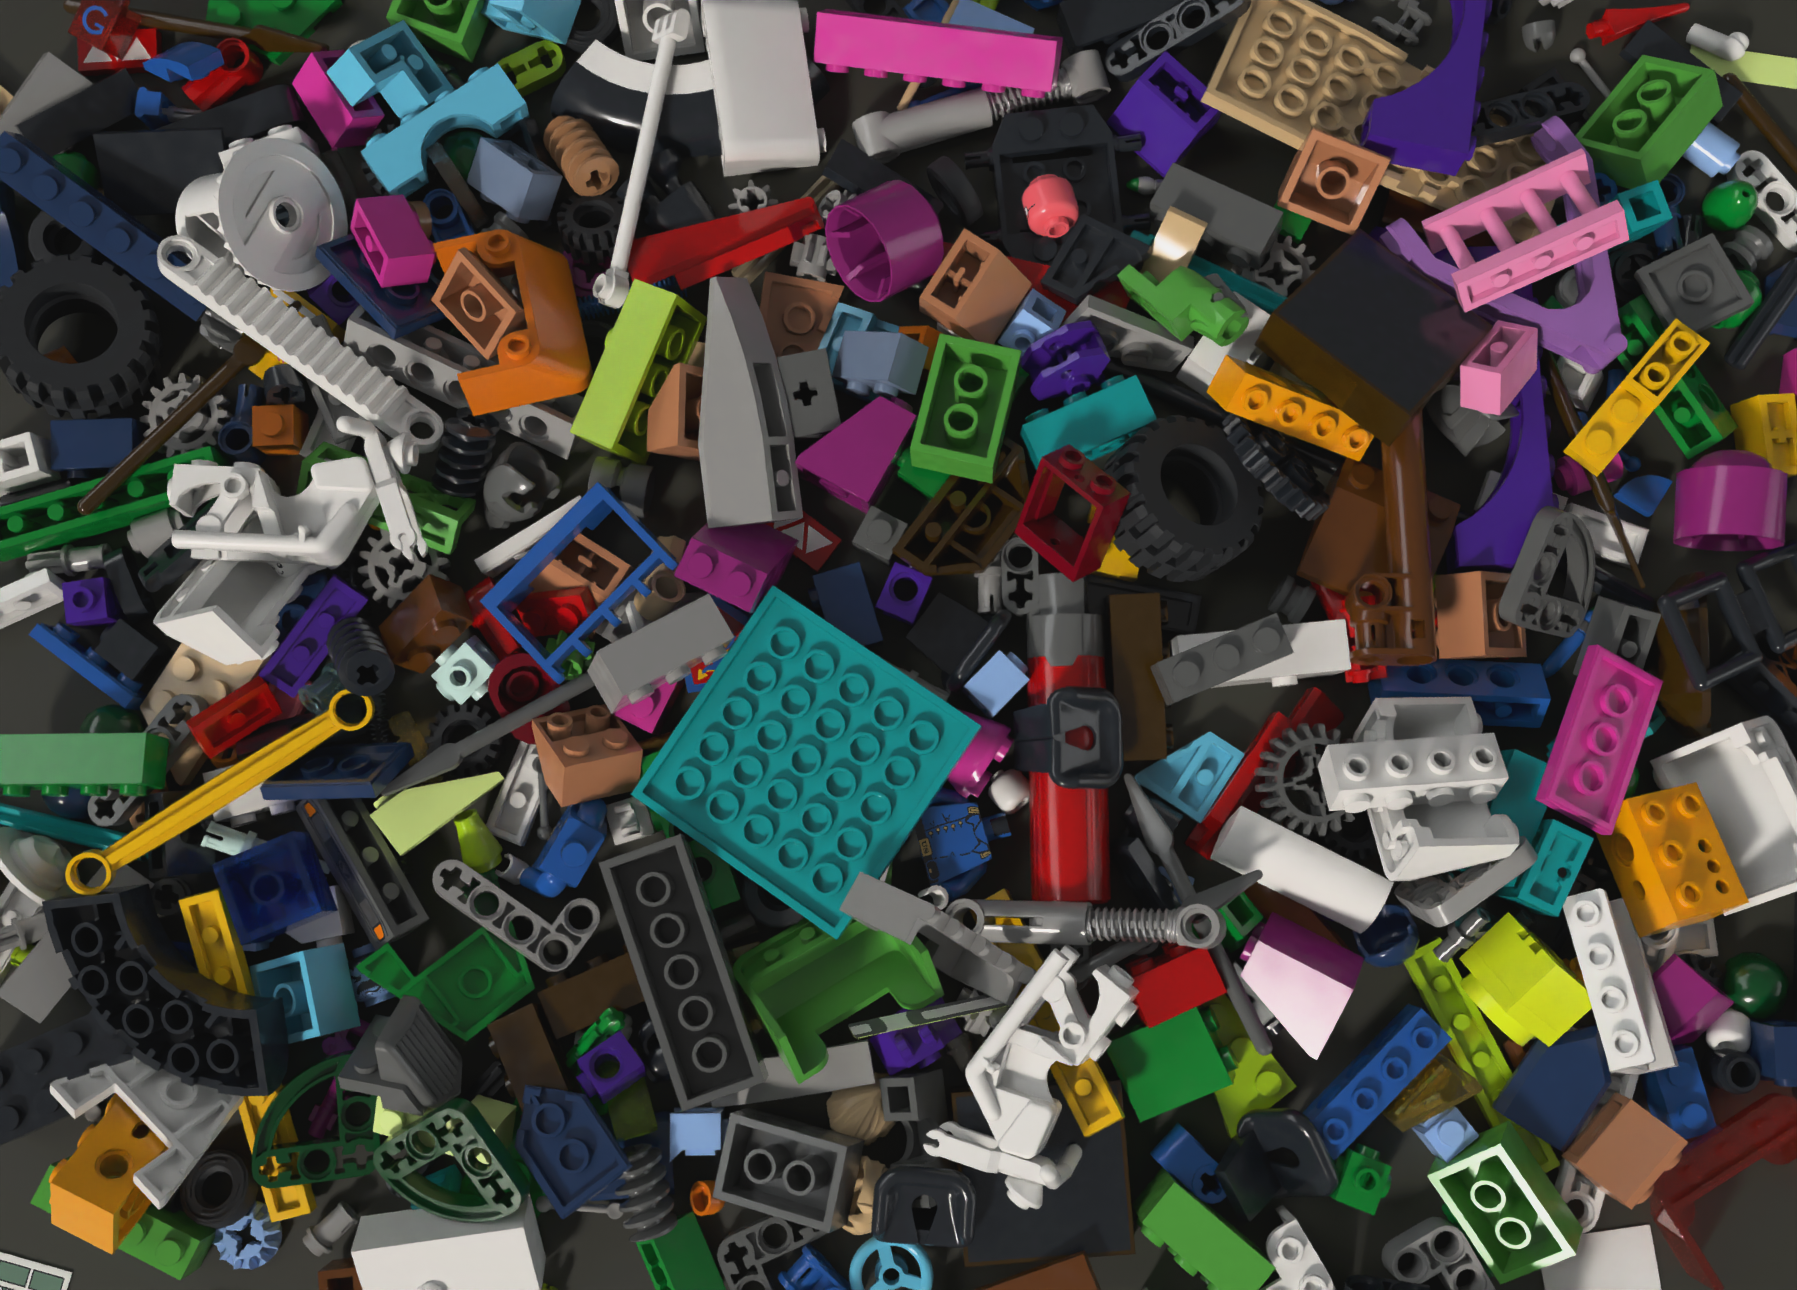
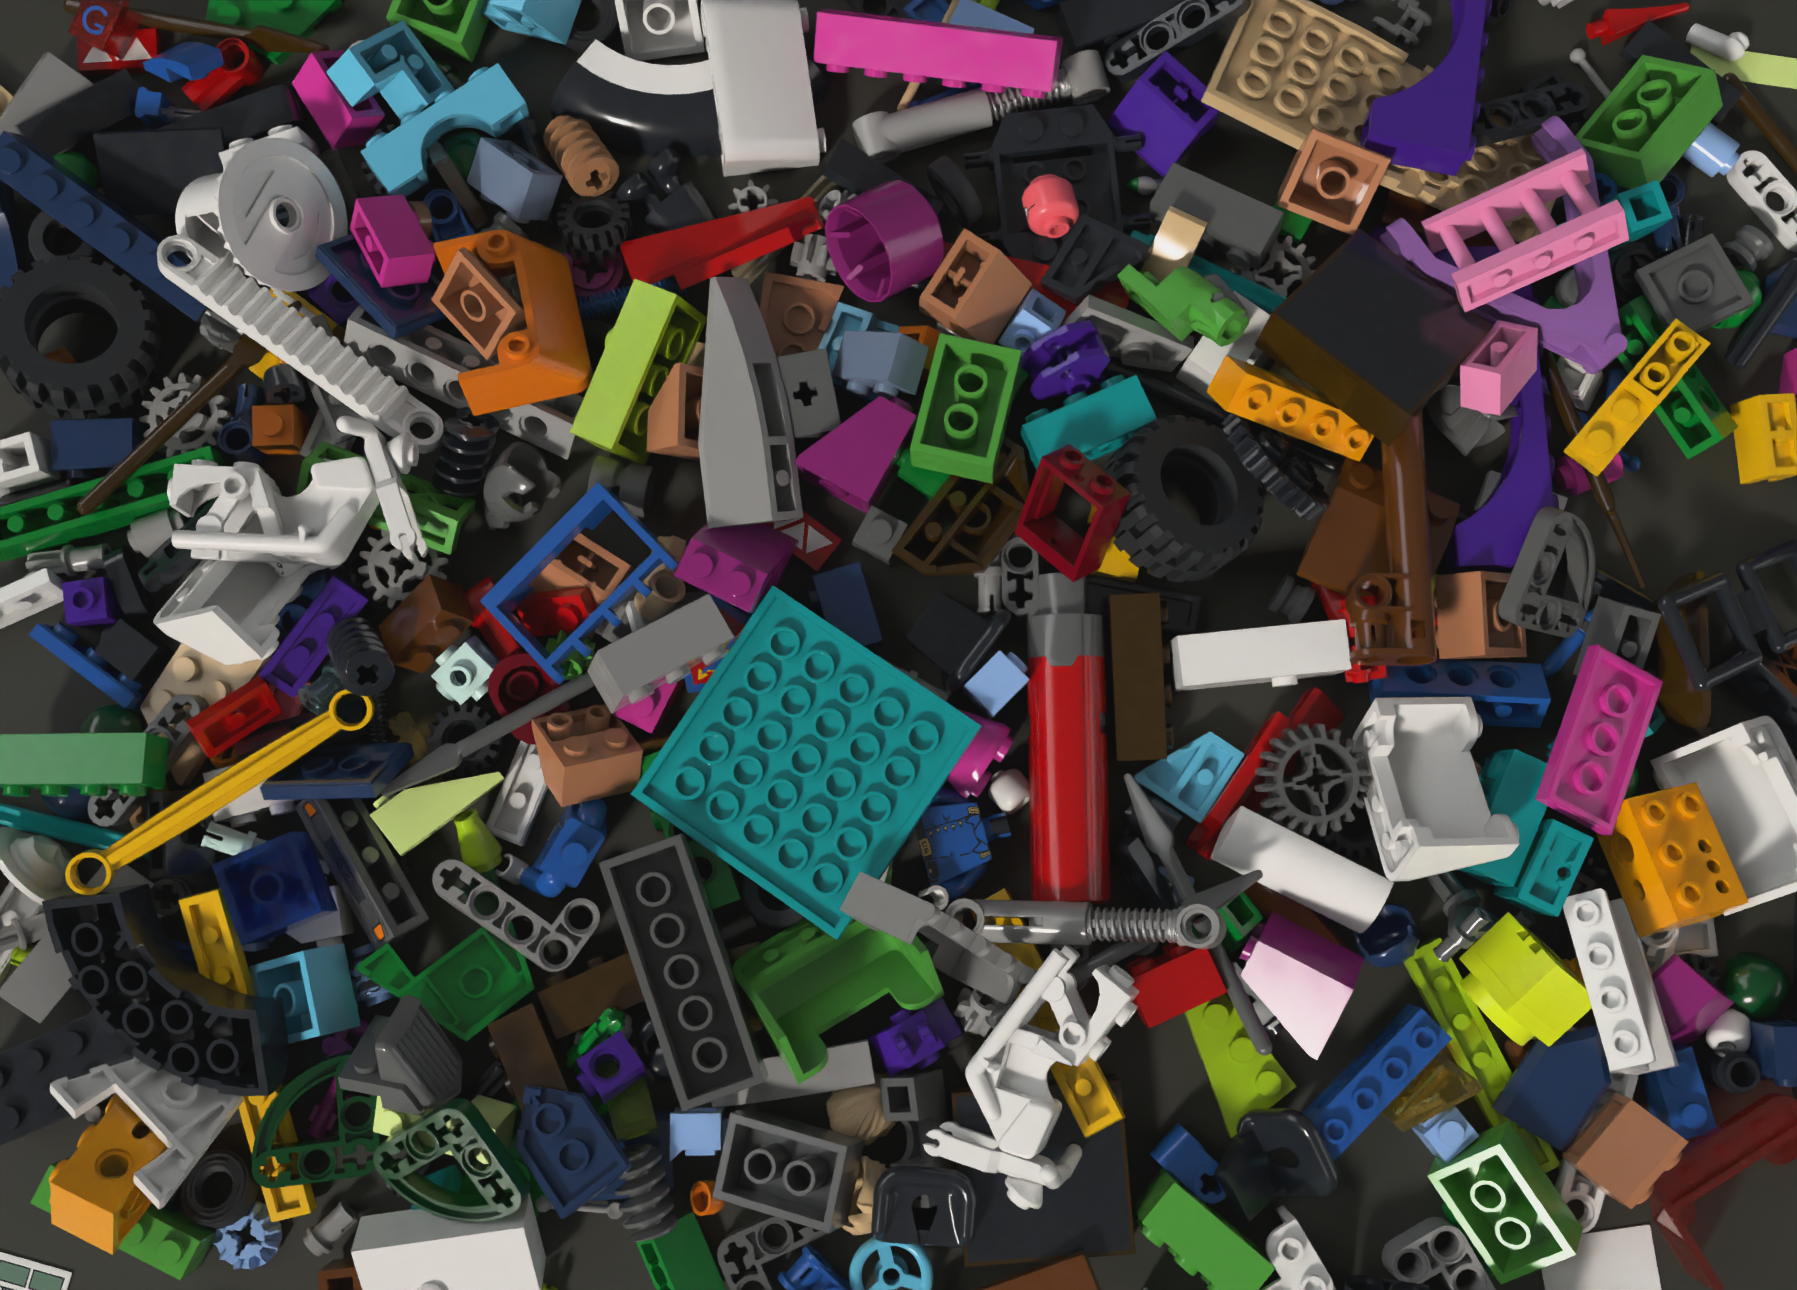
(516, 547): white tile -> none
(529, 68): lime beam -> none
(544, 830): dark grey hinge -> none
(614, 285): white hinge -> none
(629, 820): white tile -> none
(900, 610): dark purple brick -> none
(924, 1016): sticker -> none
(1042, 745): black piece -> none
(1172, 1061): green brick -> none
(1221, 659): dark grey brick -> none
(1362, 1178): green brick -> none
(1412, 772): white brick -> none
(1445, 902): light grey beam -> none
(1537, 32): dark grey hinge -> none
(1603, 536): white tile -> none
(1643, 493): blue tile -> none
(1729, 205): green animal -> none
(1730, 503): magenta piece -> none

